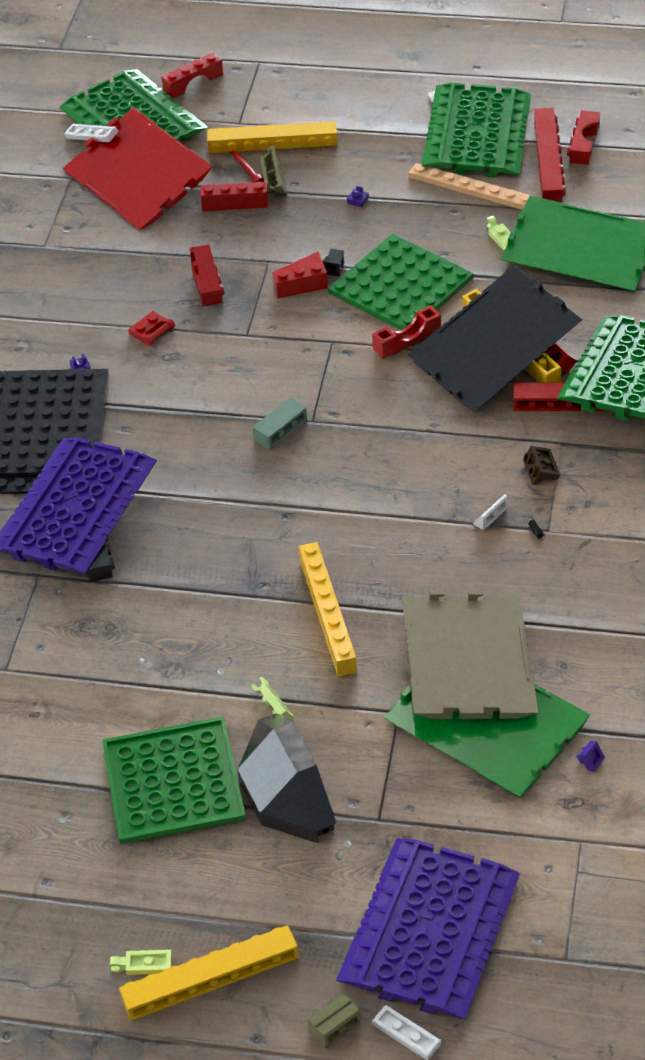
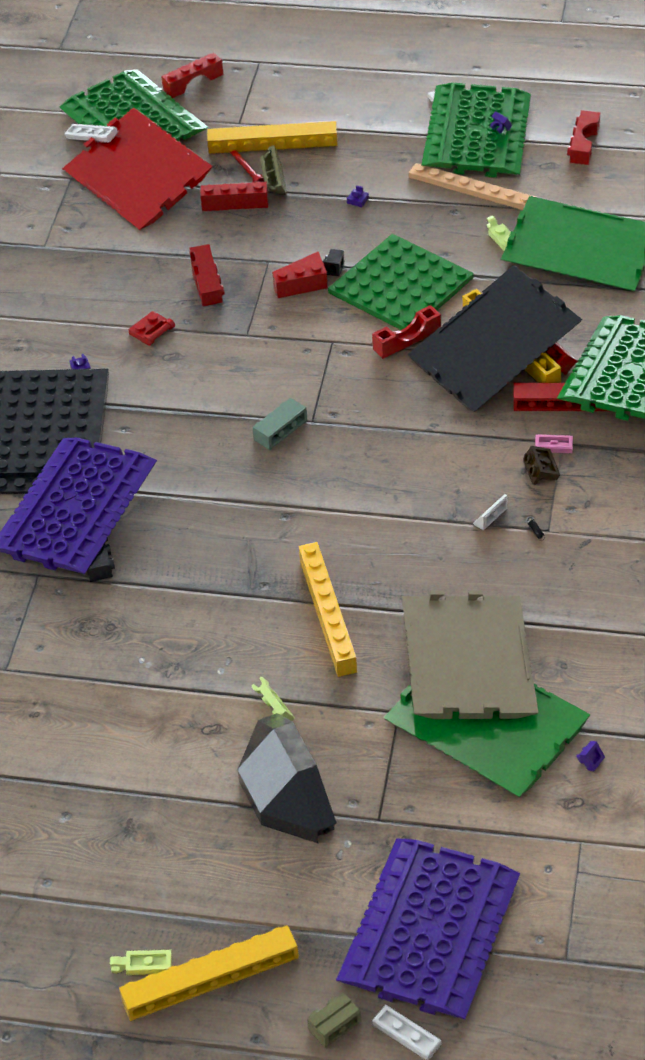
(173, 780): green plate -> none
(501, 121): none -> dark purple tile
(549, 154): red brick -> none
(553, 442): none -> bright pink tile

